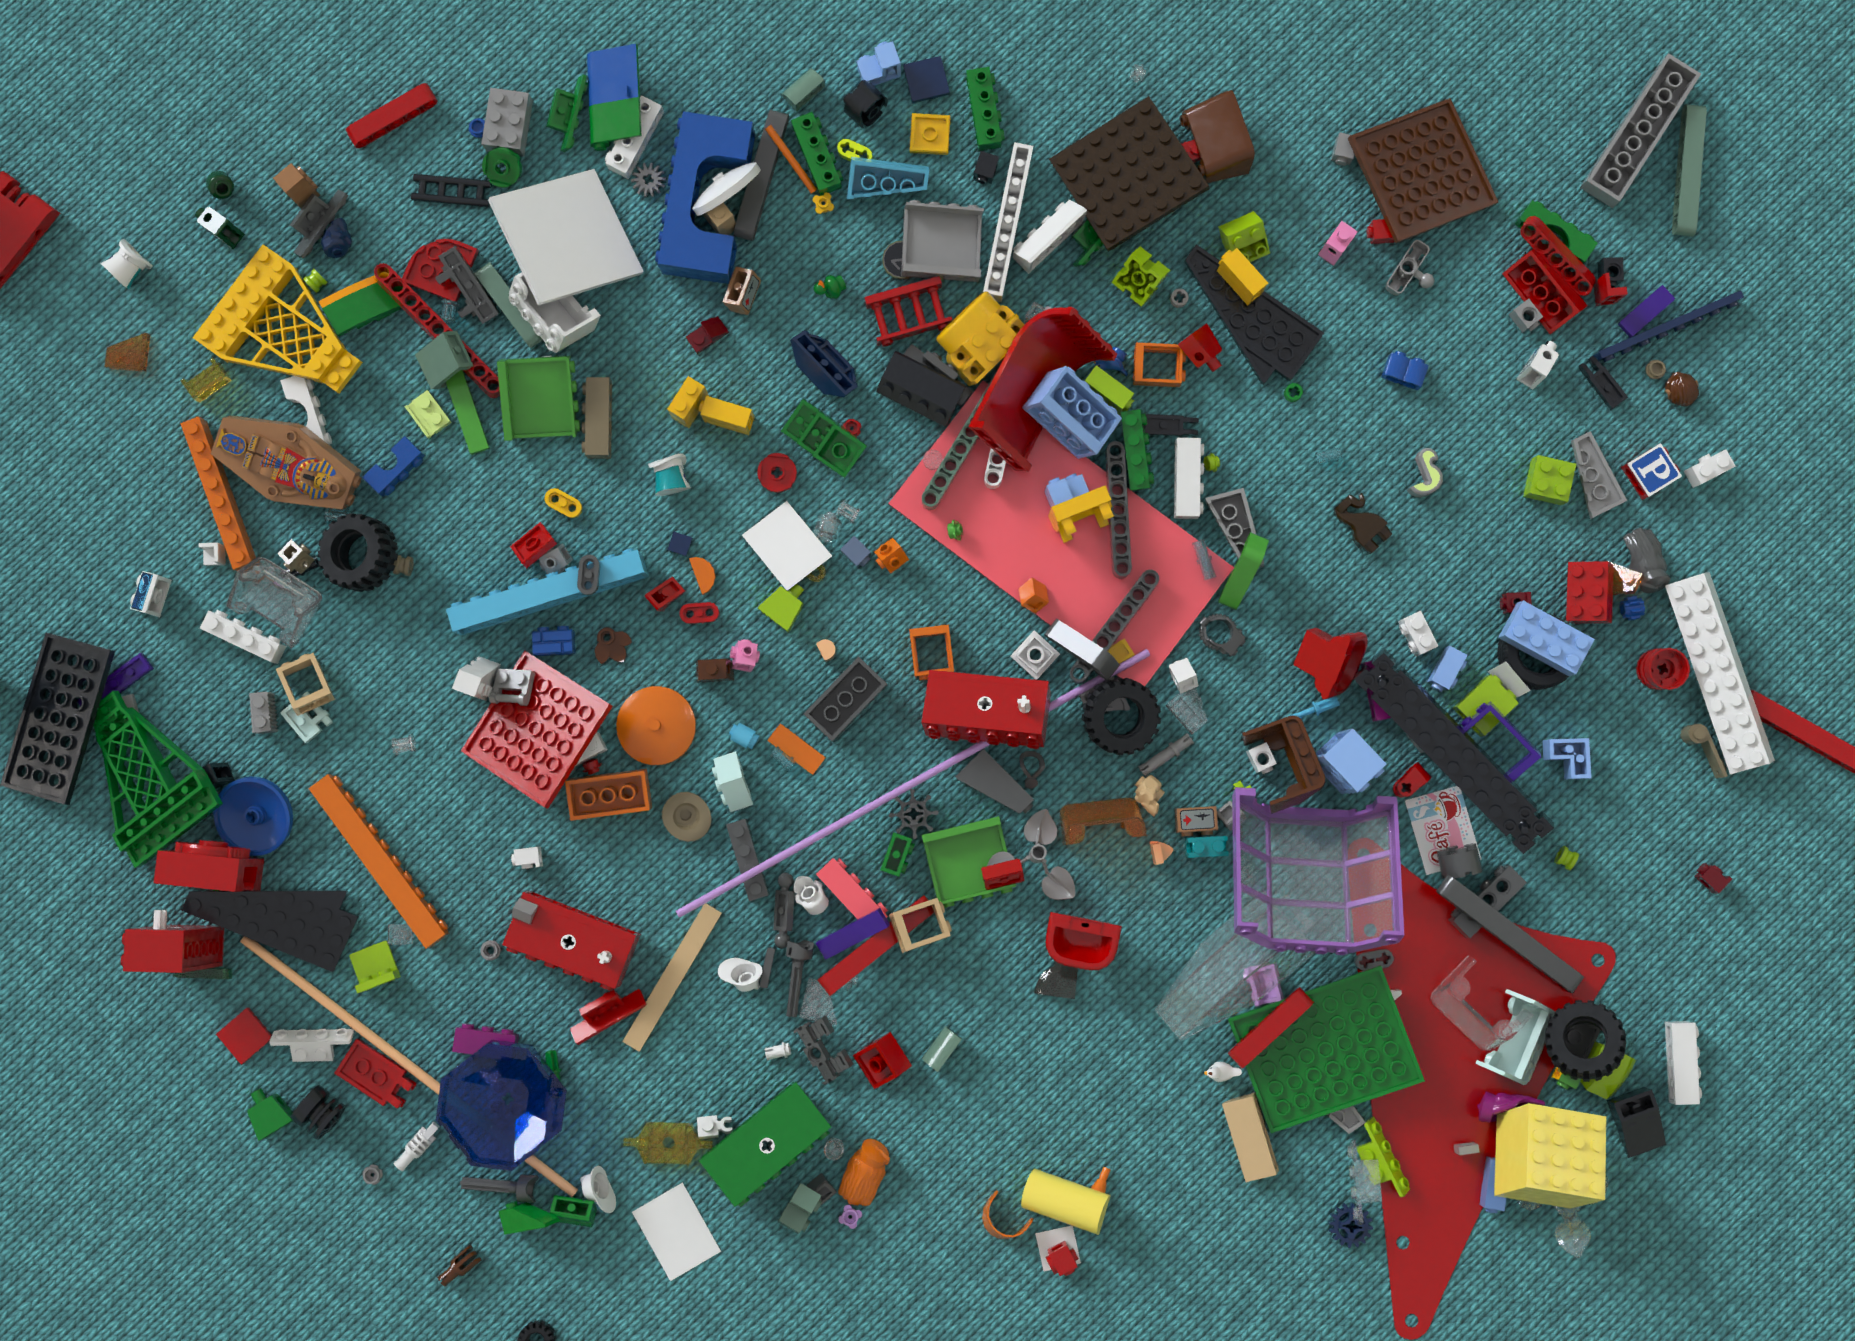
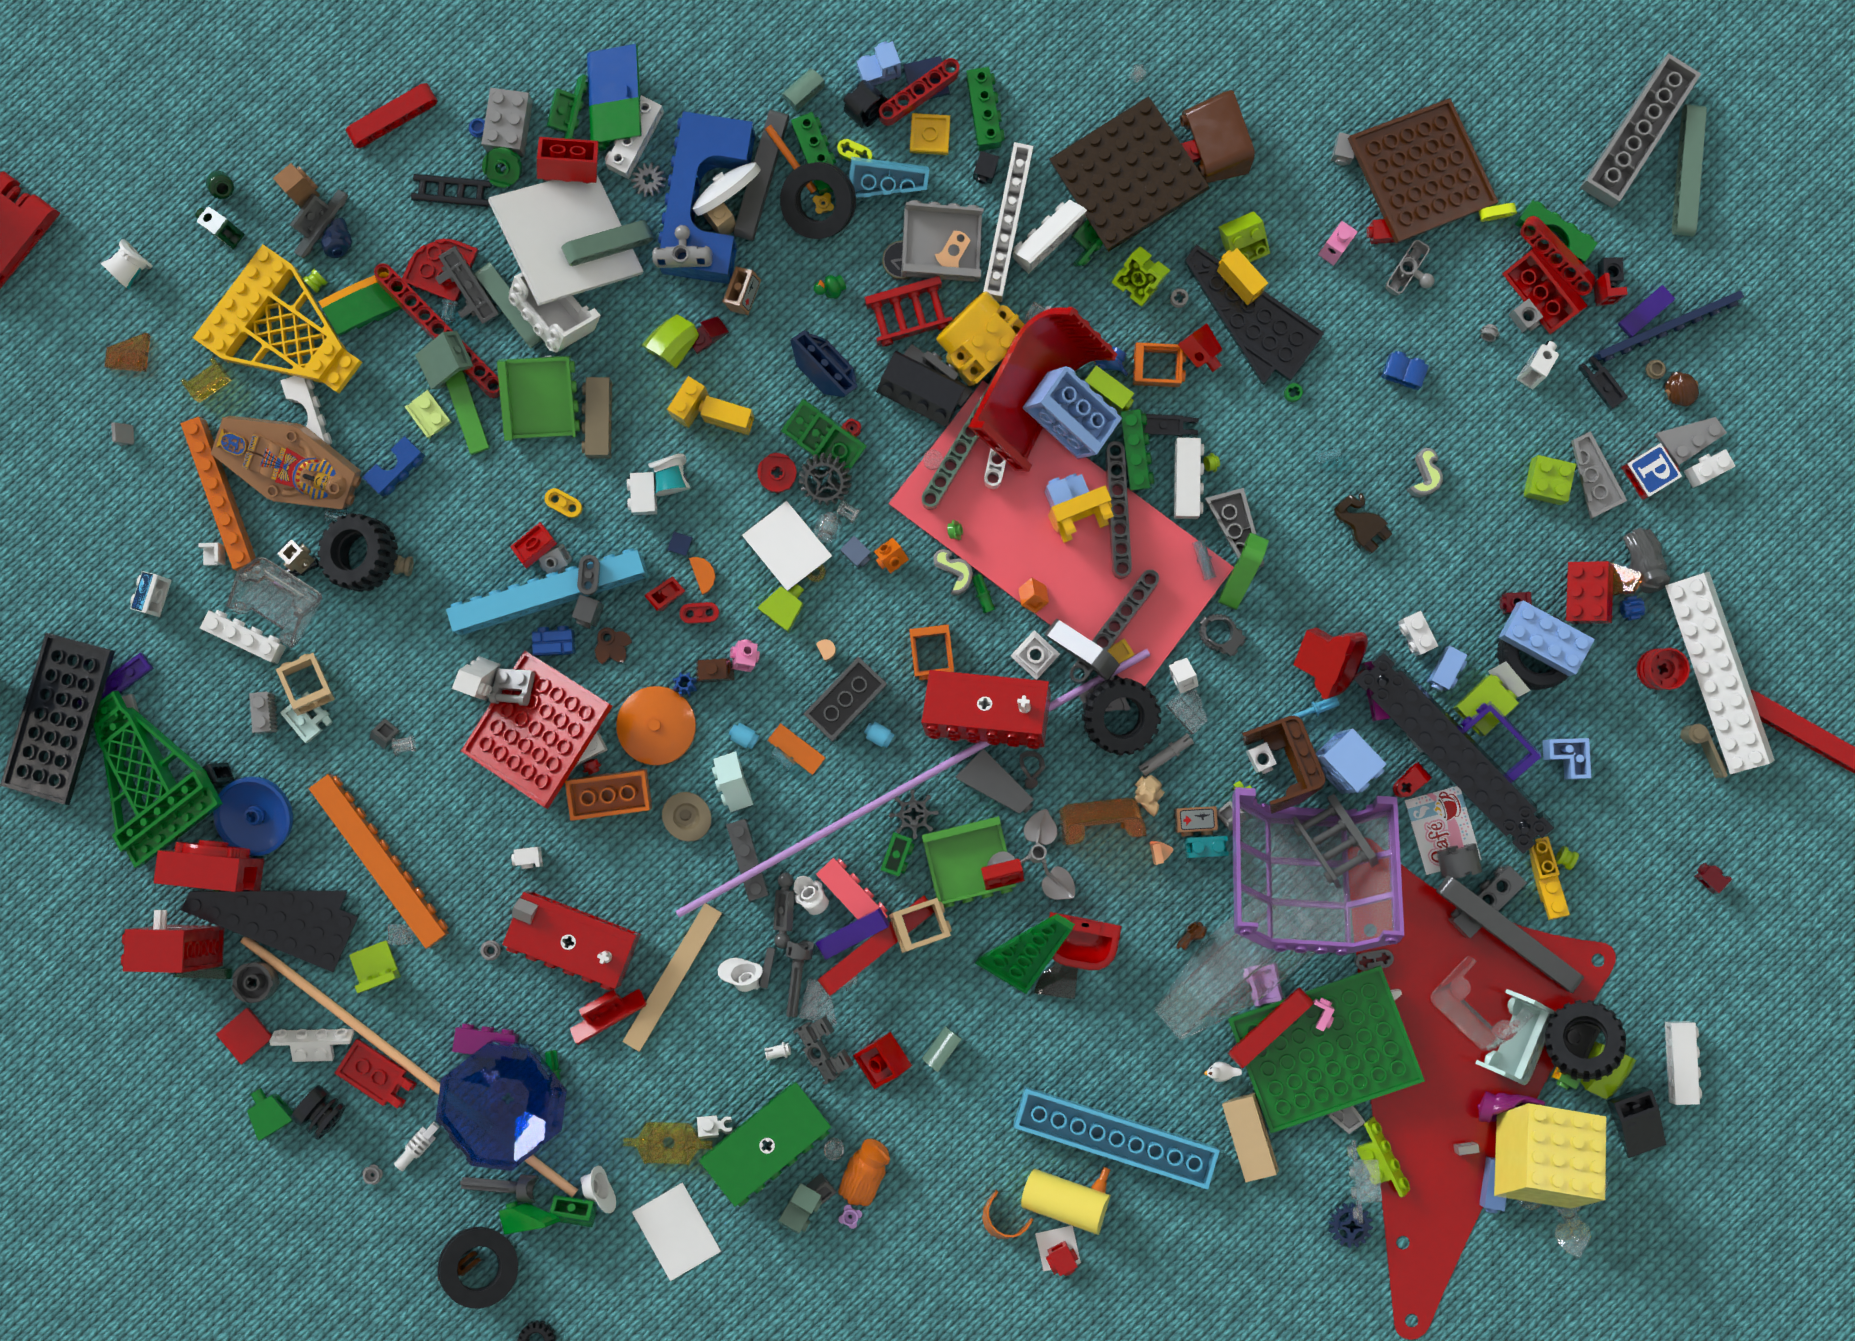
(122, 434): none -> light grey slope
(244, 978): none -> dark grey brick
(383, 733): none -> dark grey slope
(496, 1289): none -> black tyre
(567, 160): none -> red brick
(587, 611): none -> dark grey brick
(607, 243): none -> sand green beam
(642, 490): none -> white brick
(670, 254): none -> light grey piece
(672, 340): none -> lime slope
(684, 690): none -> blue gear
(792, 208): none -> black tyre
(818, 475): none -> dark grey gear
(878, 734): none -> medium azure brick
(922, 83): none -> red beam
(948, 260): none -> light nougat piece
(956, 567): none -> animal
(983, 594): none -> green axle
(1027, 955): none -> green wing
(1116, 1137): none -> medium azure brick
(1194, 932): none -> reddish brown plate
(1325, 1019): none -> bright pink bracket
(1355, 839): none -> dark grey fence
(1489, 332): none -> light grey plate
(1497, 212): none -> neon yellow beam
(1547, 879): none -> yellow slope
(1690, 439): none -> light grey wing

